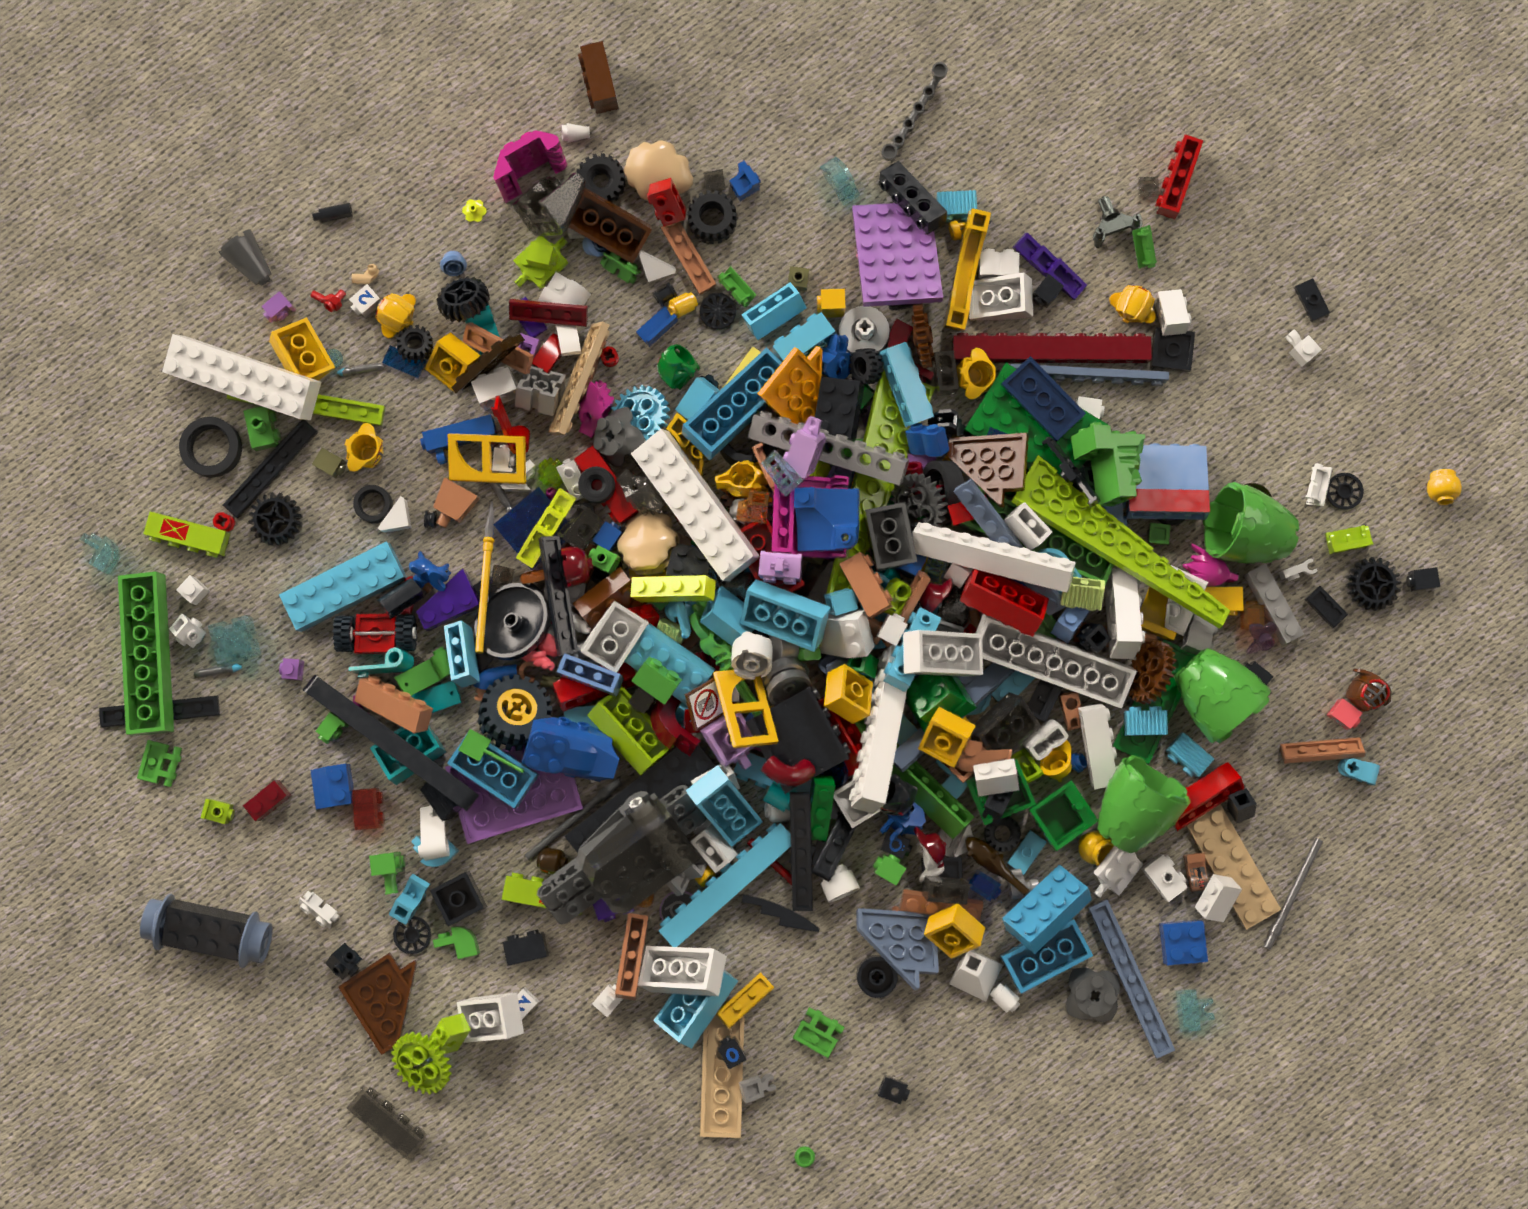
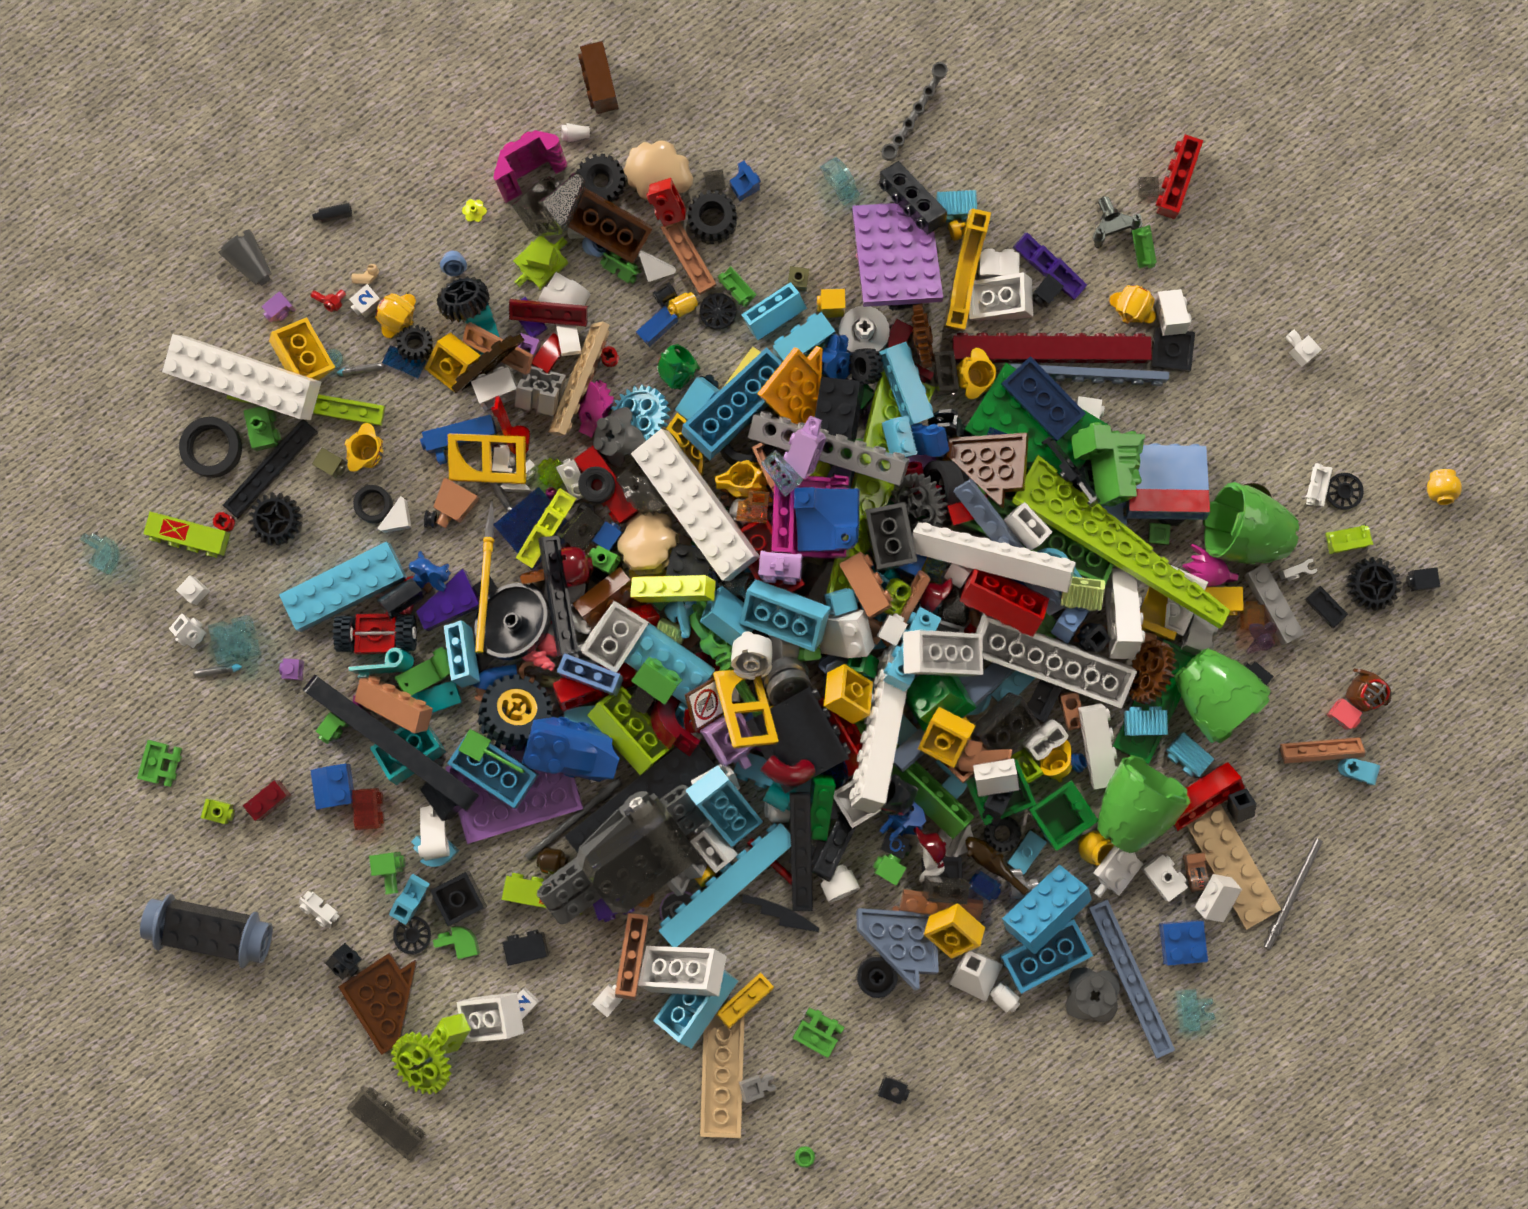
(145, 654): bright green brick -> none
(182, 709): black tile -> none
(501, 575): clear smoke plate -> none
(731, 1051): black brick -> none
(899, 436): none -> medium azure brick
(1312, 300): black plate -> none

